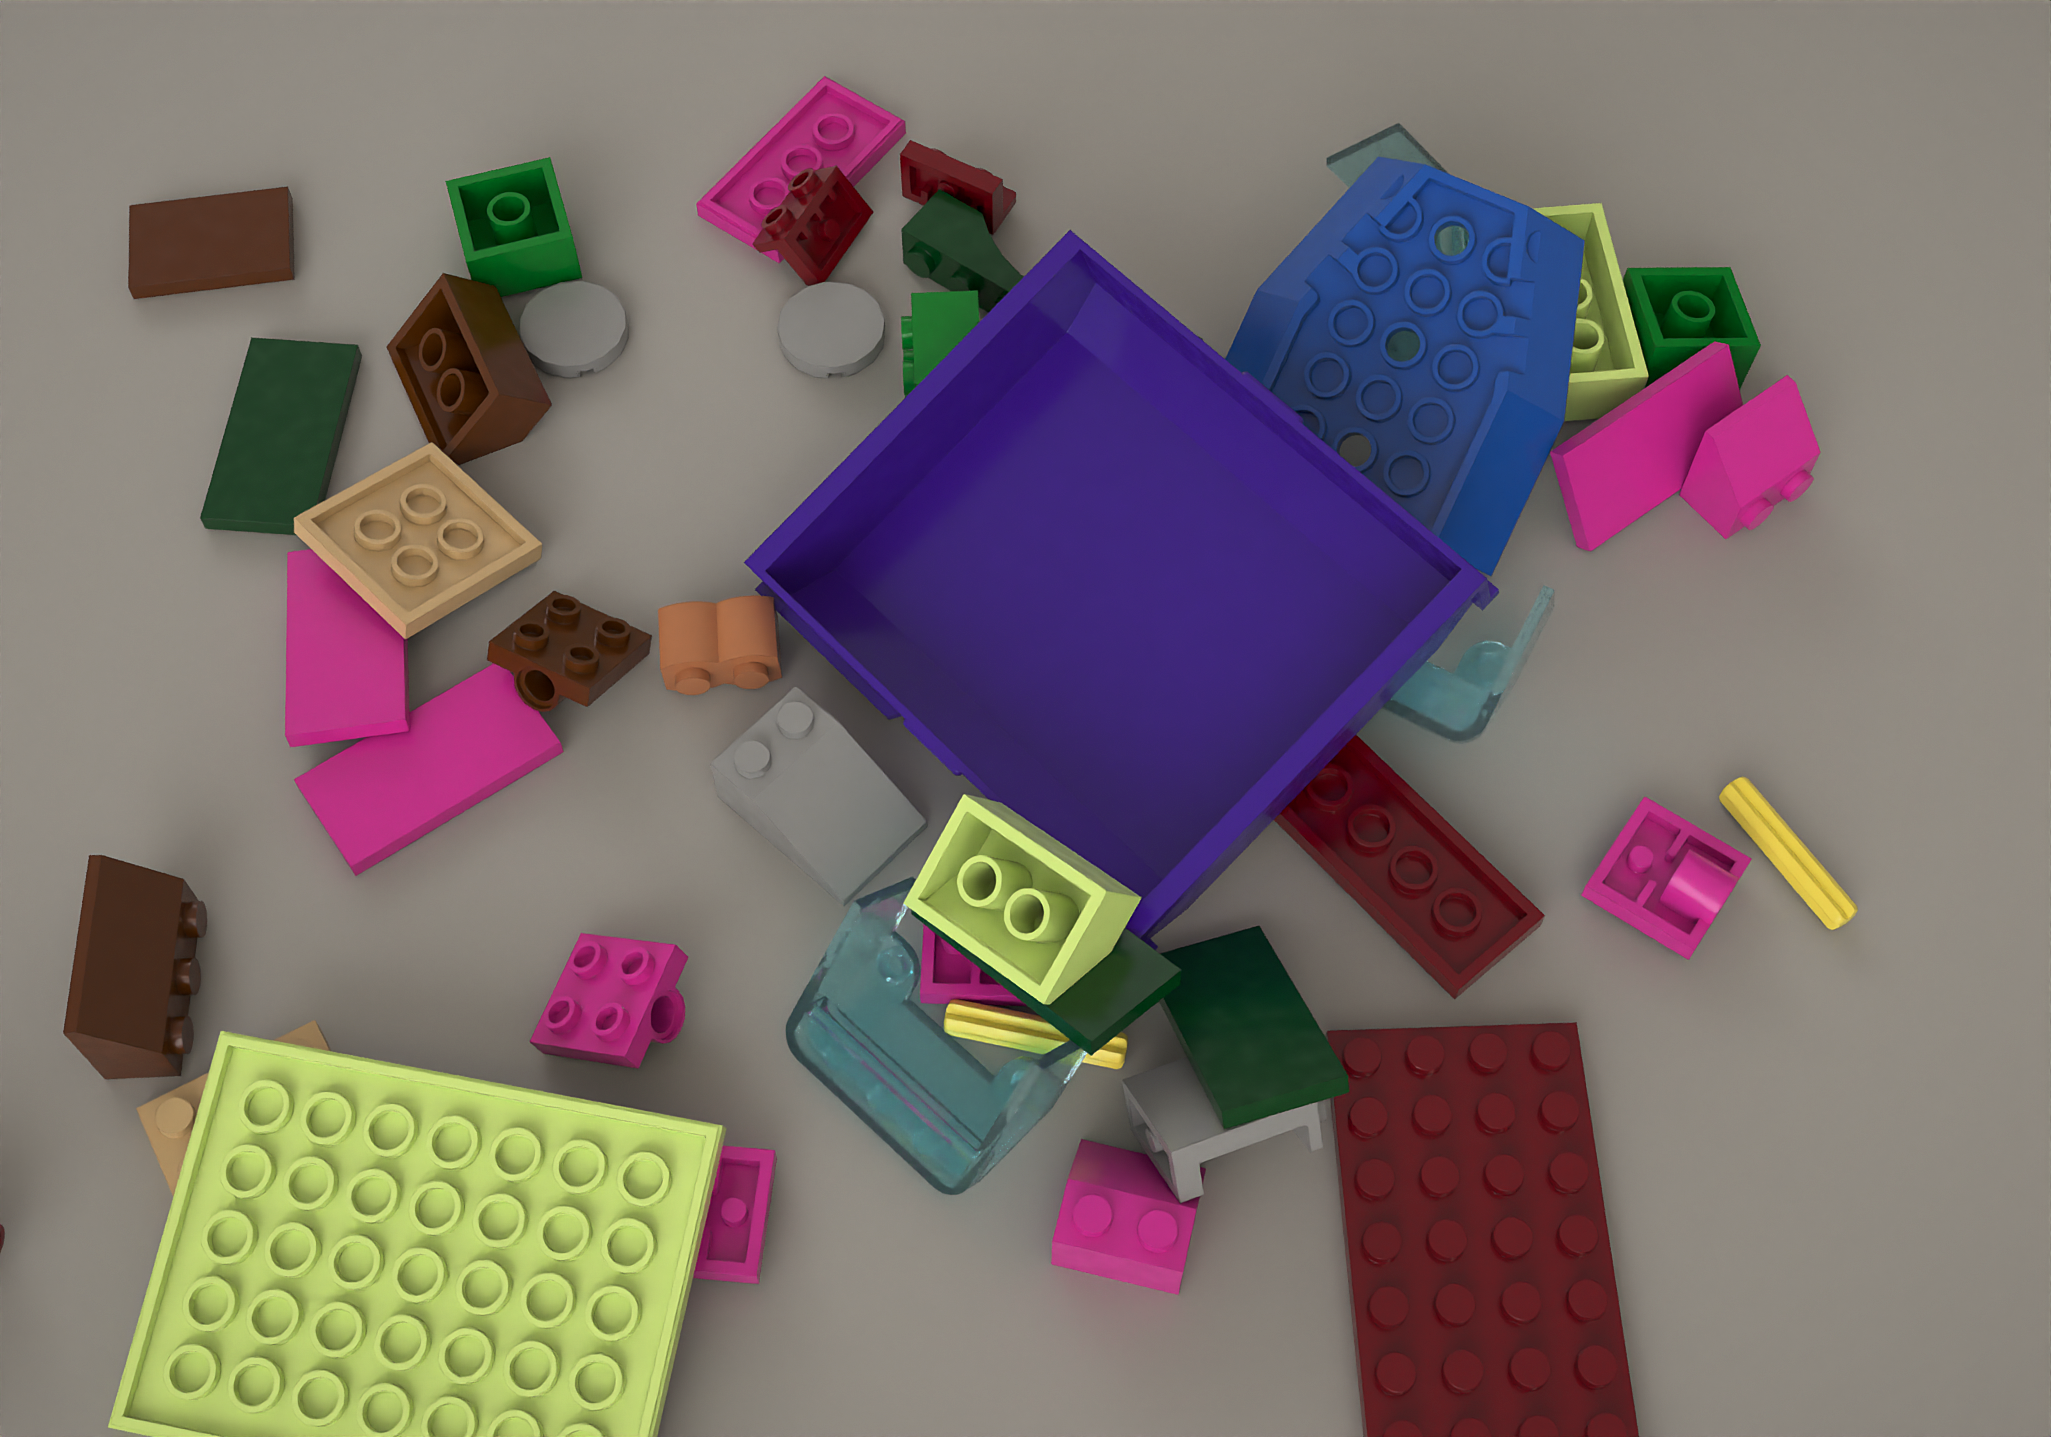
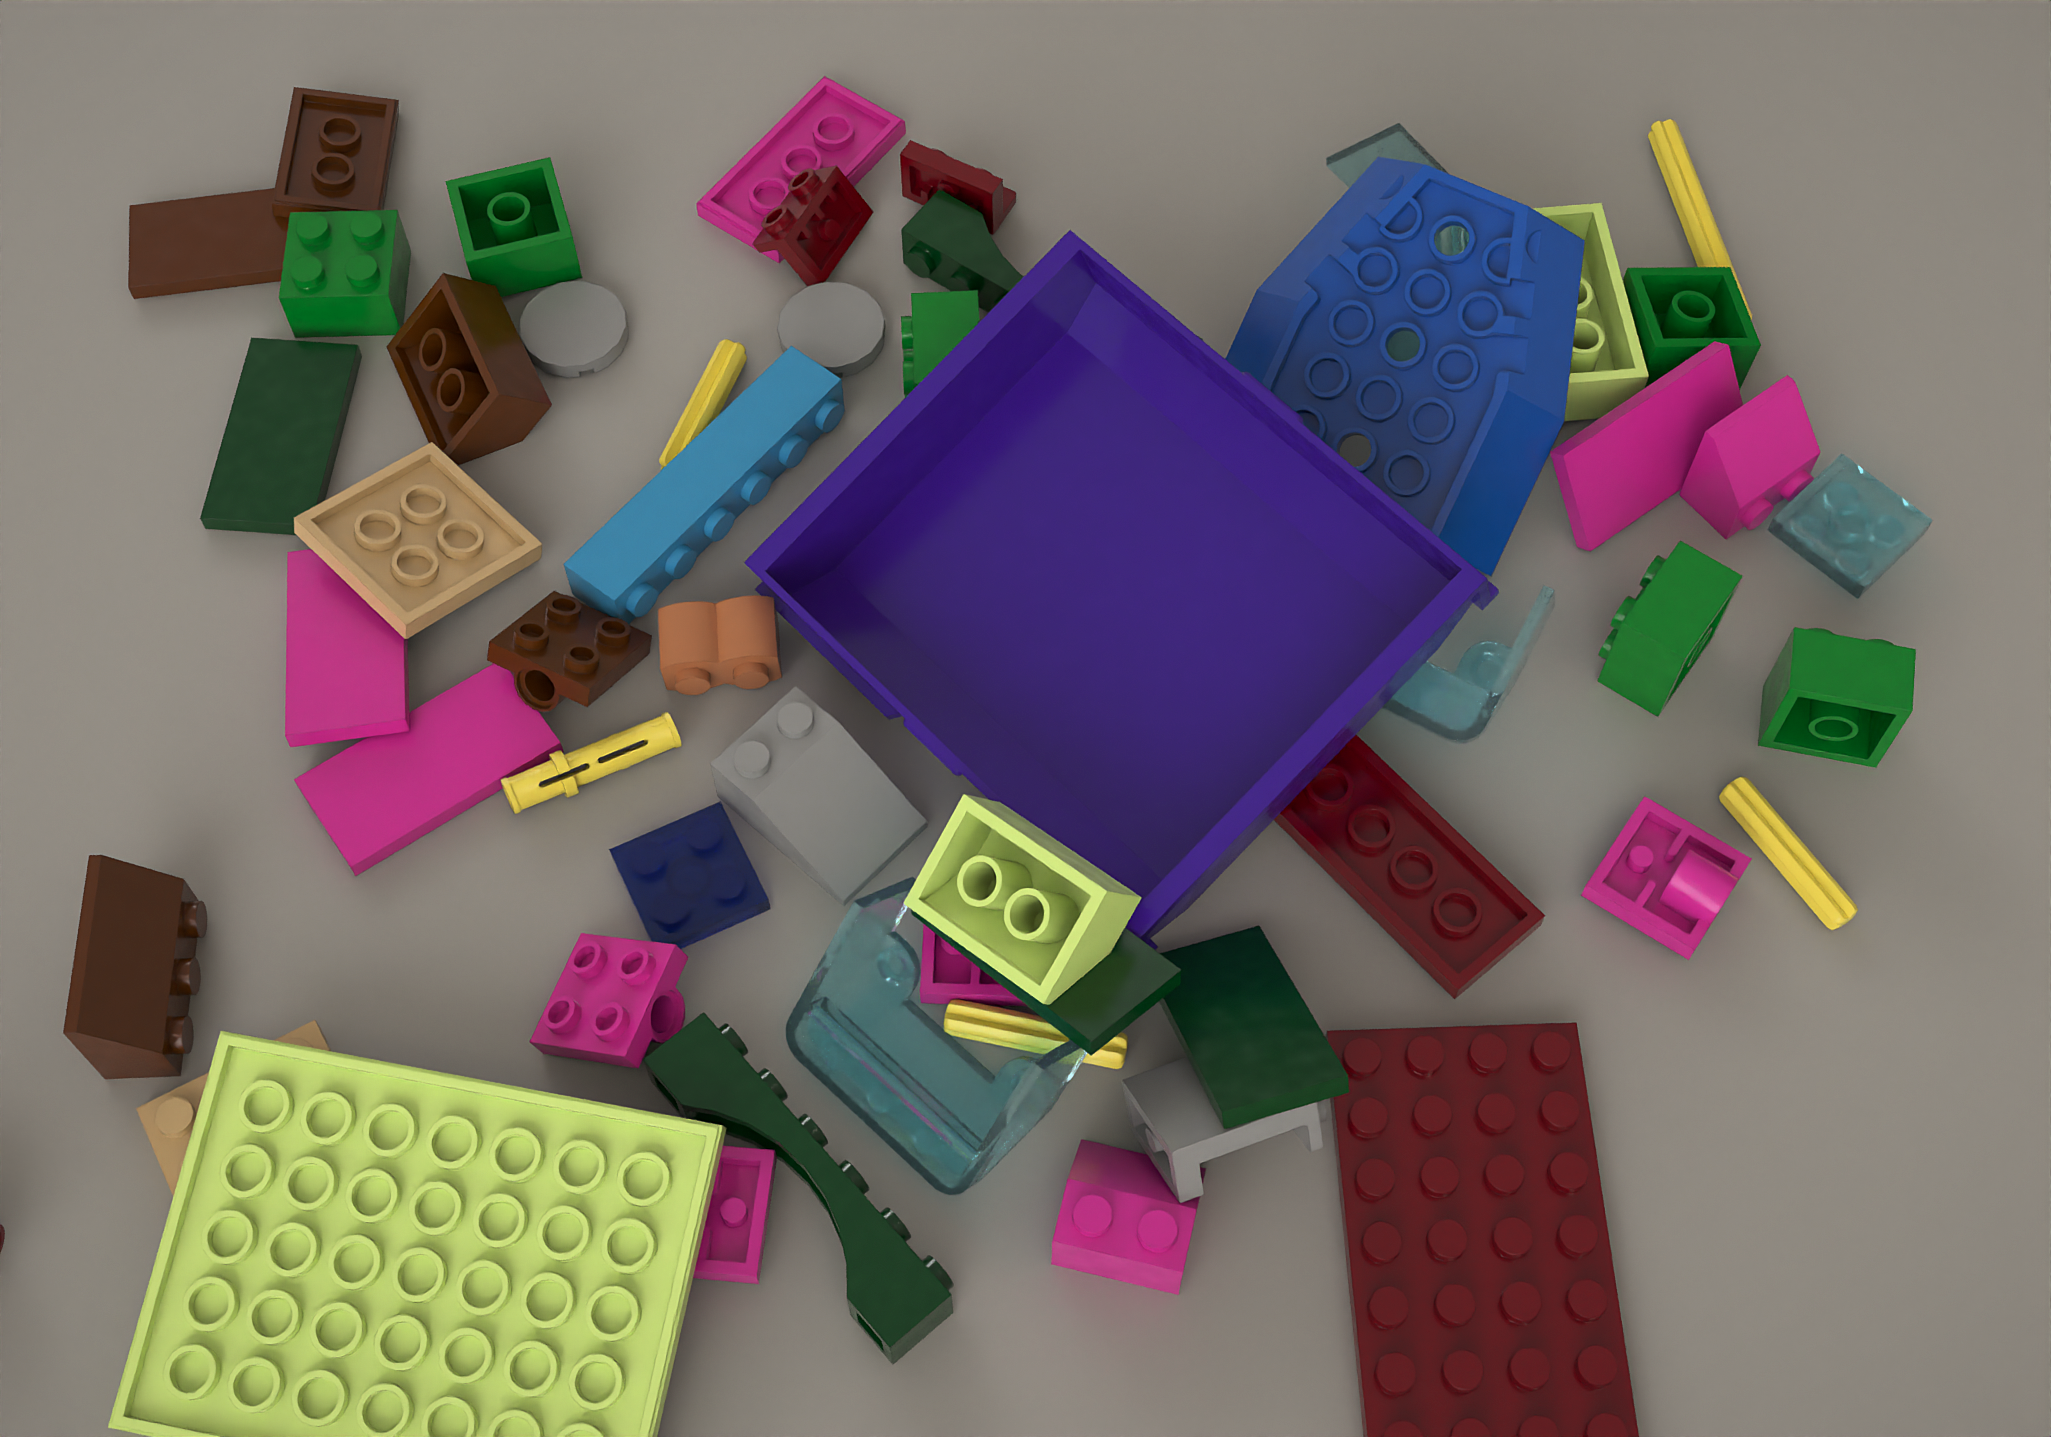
(335, 153): none -> reddish brown tile
(345, 273): none -> green brick
(524, 789): none -> light yellow pin
(690, 878): none -> clear blue plate
(706, 487): none -> dark azure brick
(707, 397): none -> light yellow axle
(888, 1285): none -> dark green arch
(1666, 626): none -> green brick
(1689, 198): none -> light yellow axle
(1837, 696): none -> green brick
(1849, 525): none -> clear light blue plate

